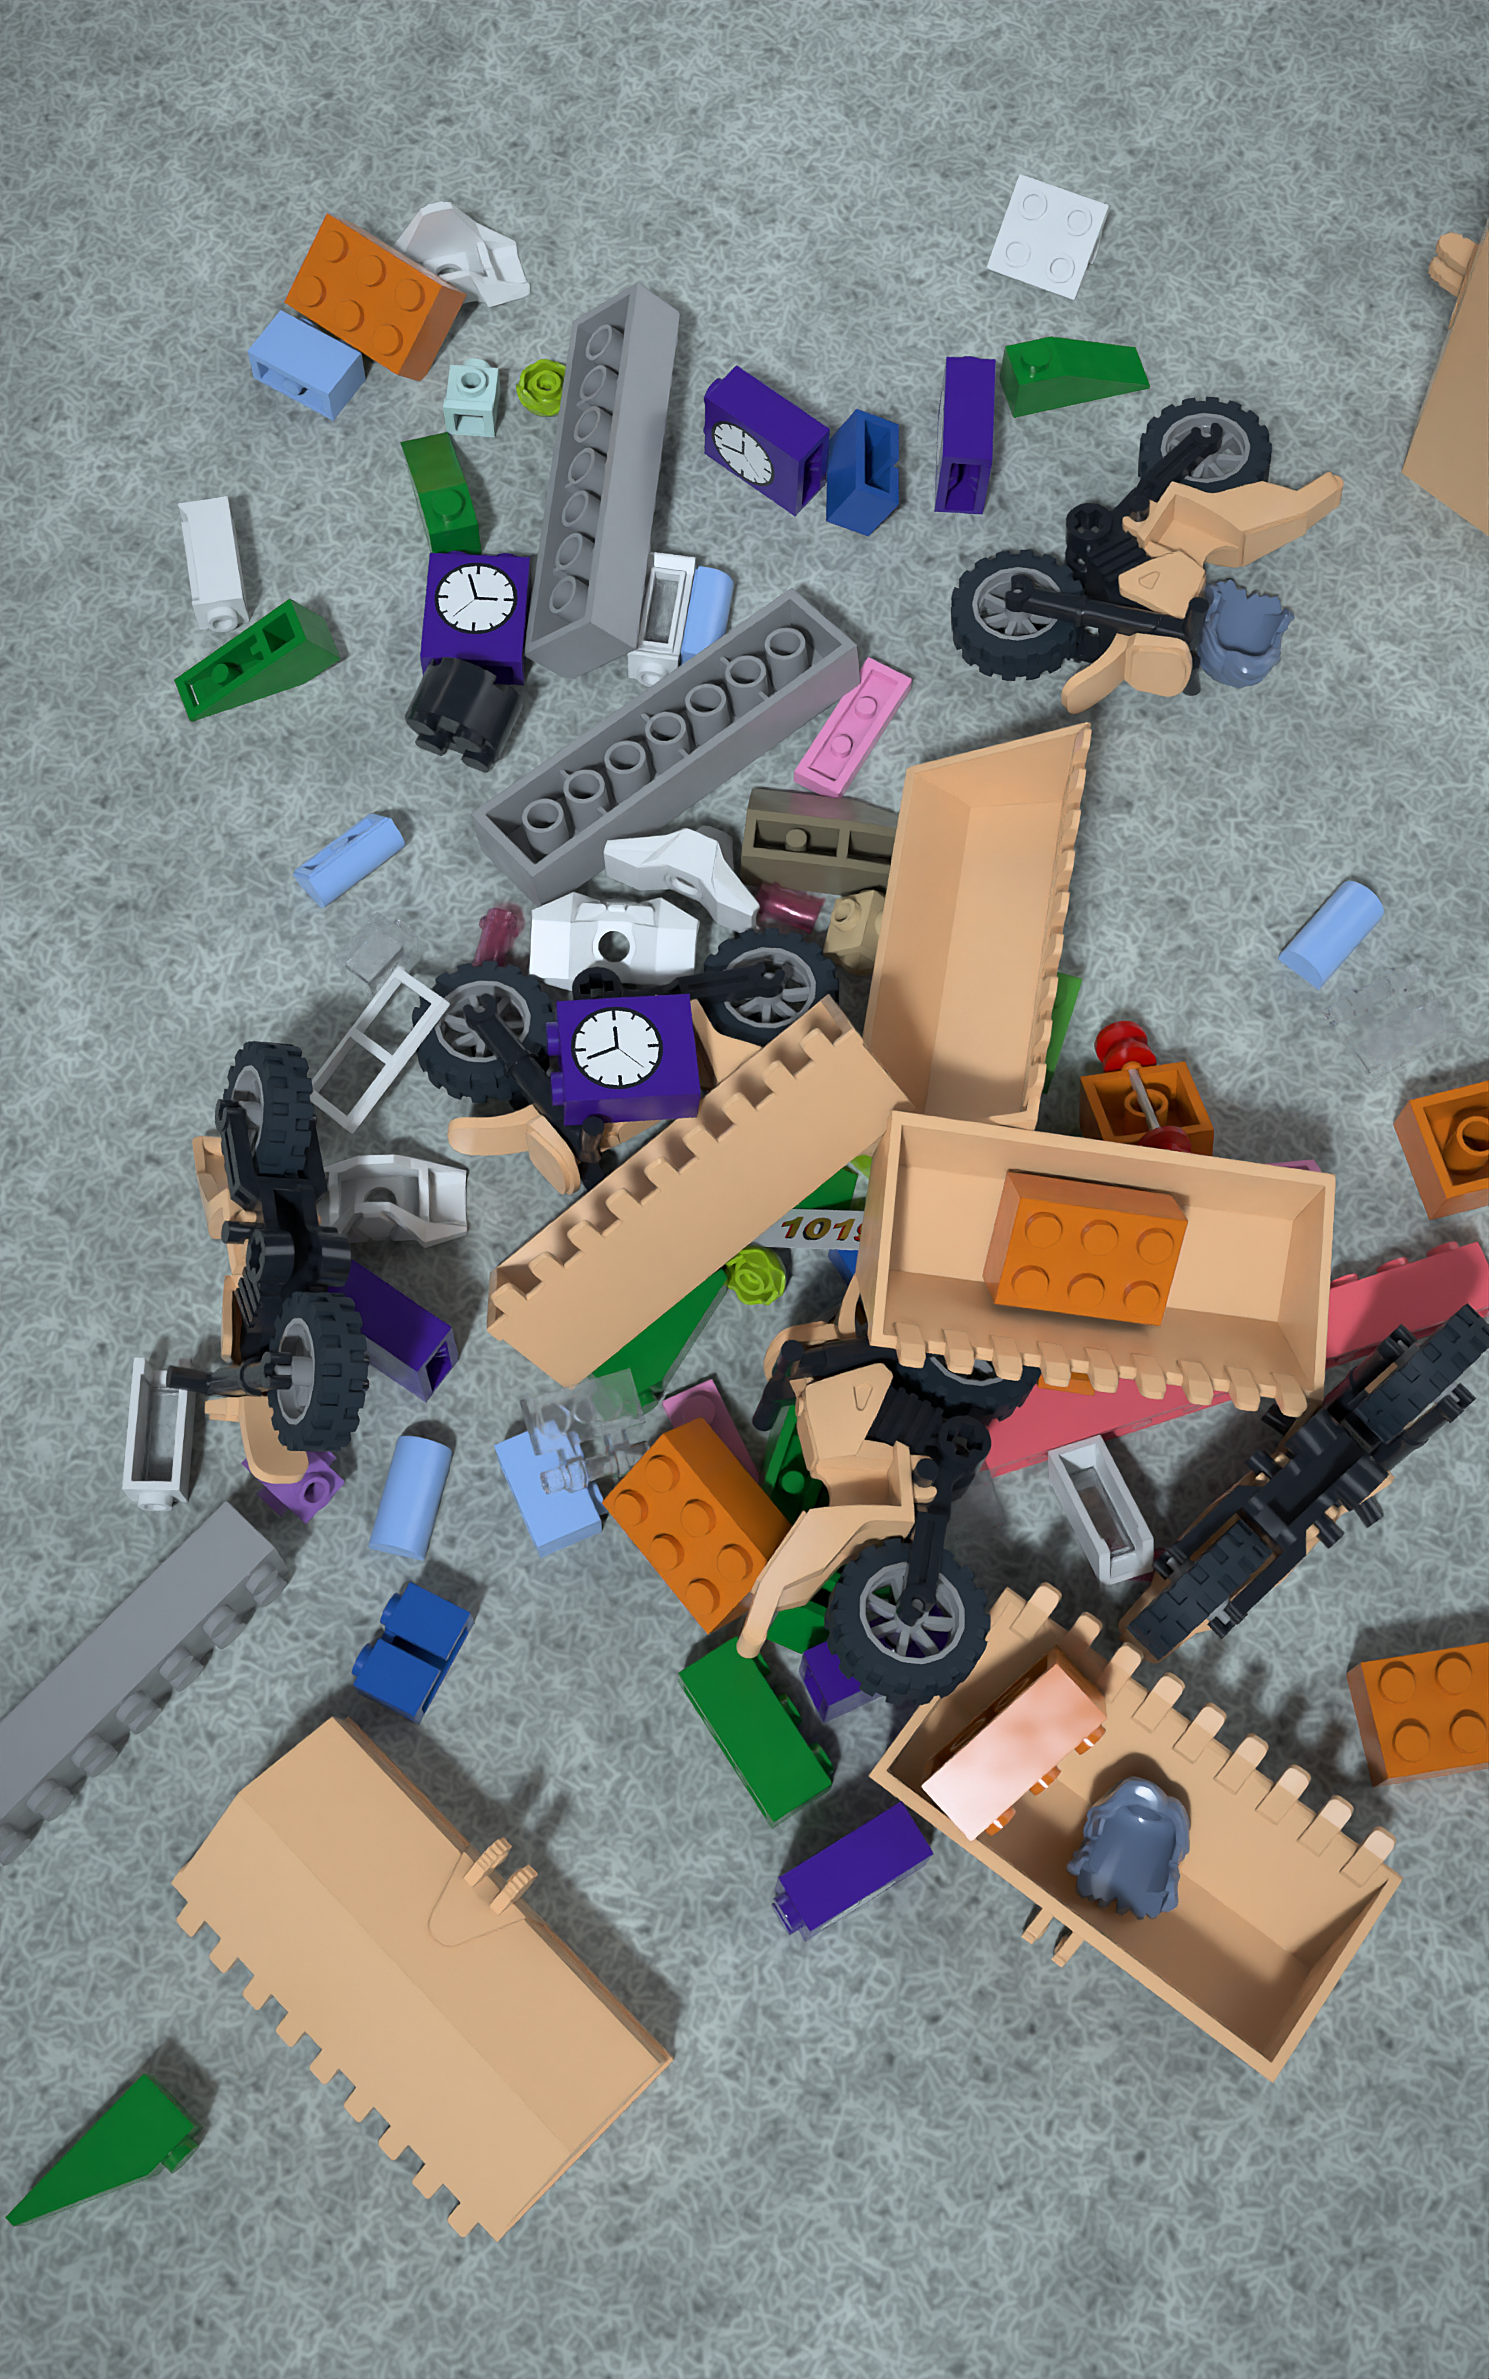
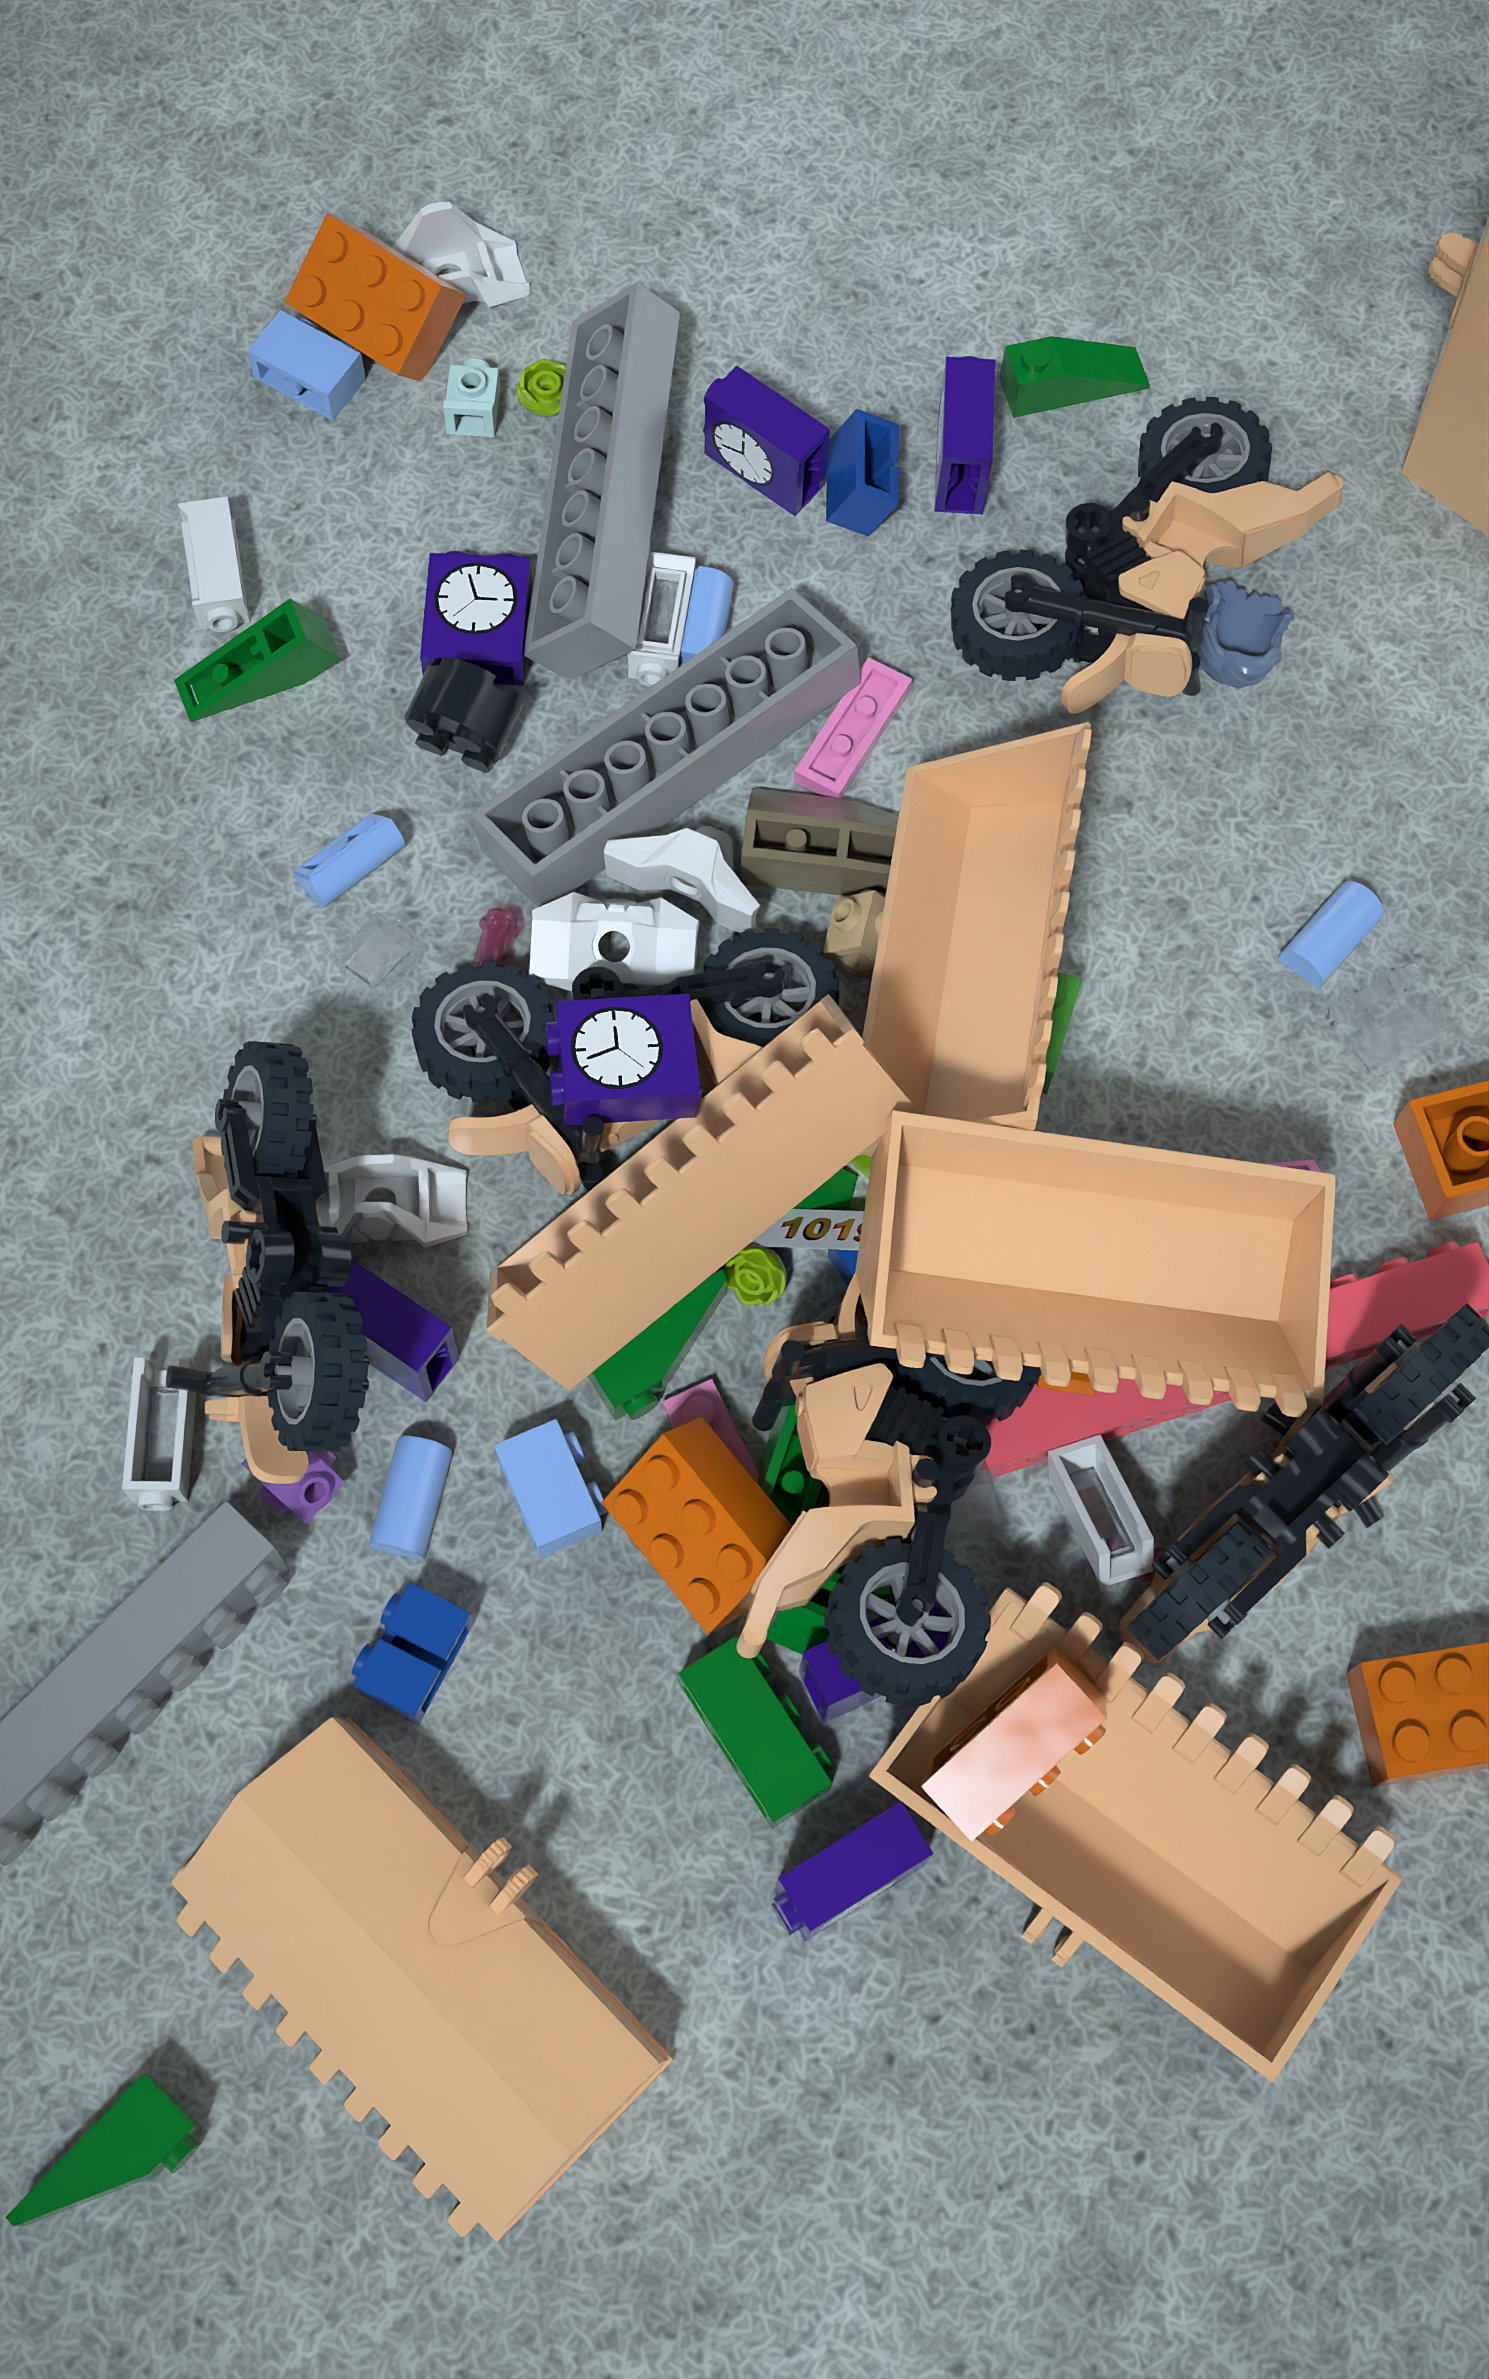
(394, 1063): white window -> none
(442, 495): green slope -> none
(583, 1413): clear plate -> none
(787, 907): clear pink pin -> none
(1048, 237): white plate -> none
(1084, 1249): orange brick -> none
(1132, 1849): sand blue hair -> none
(1142, 1100): orange brick -> none

